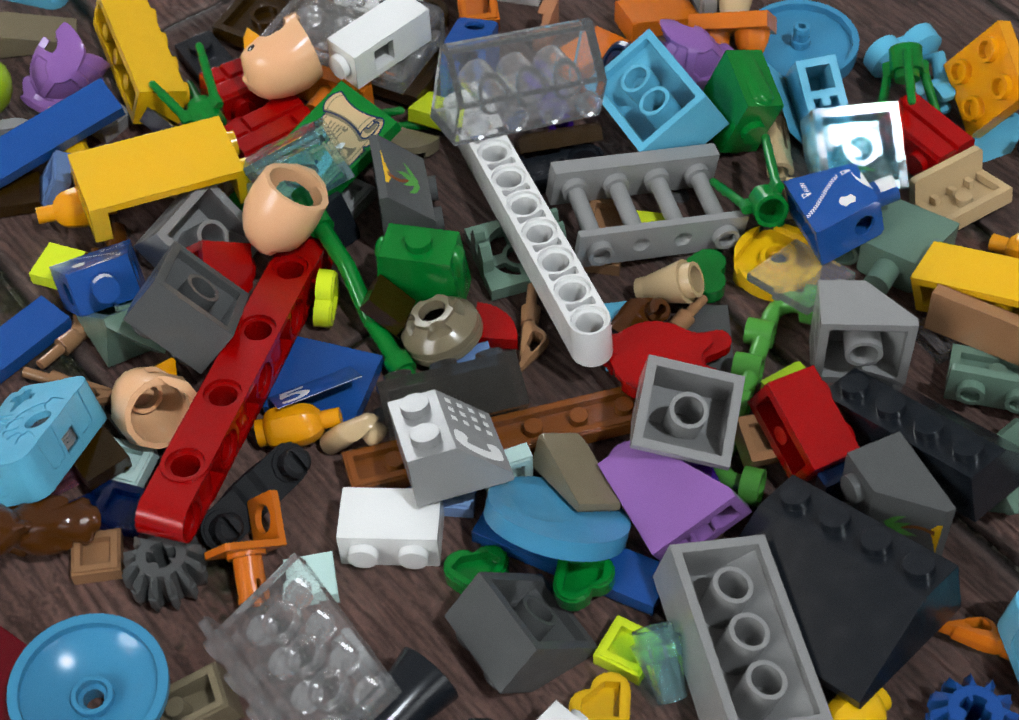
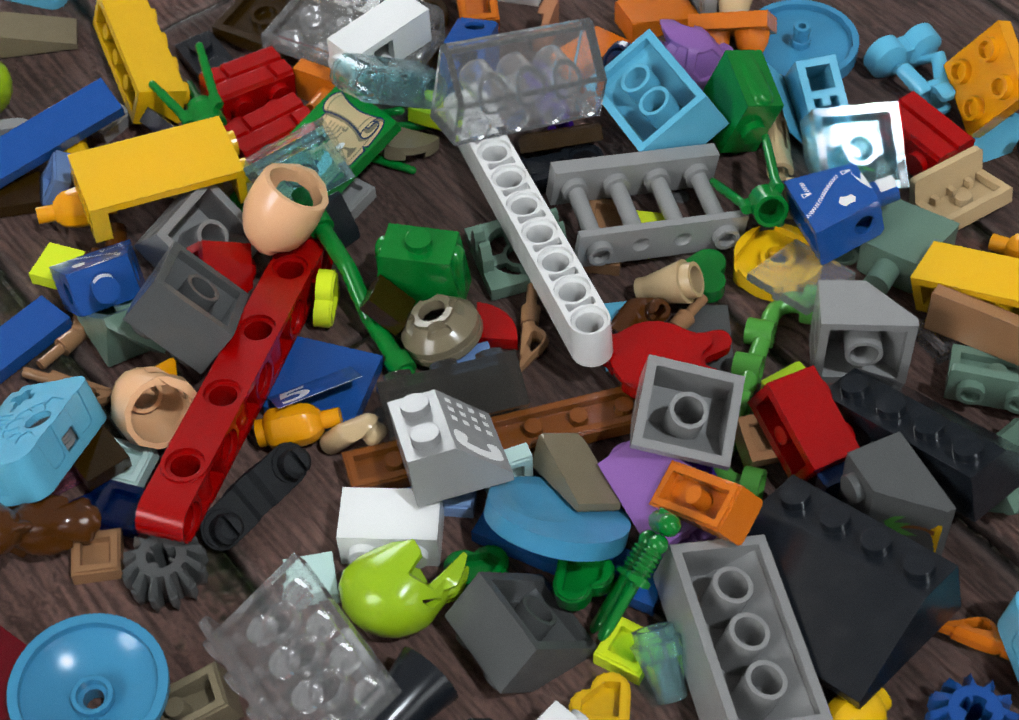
(62, 72): medium lavender helmet -> none
(248, 555): orange bracket -> none
(280, 62): light nougat piece -> none
(384, 80): none -> clear light blue beam
(387, 592): none -> lime helmet
(403, 187): dark grey slope -> none
(635, 571): none -> green piece
(707, 502): none -> orange slope
(906, 68): green plant -> none

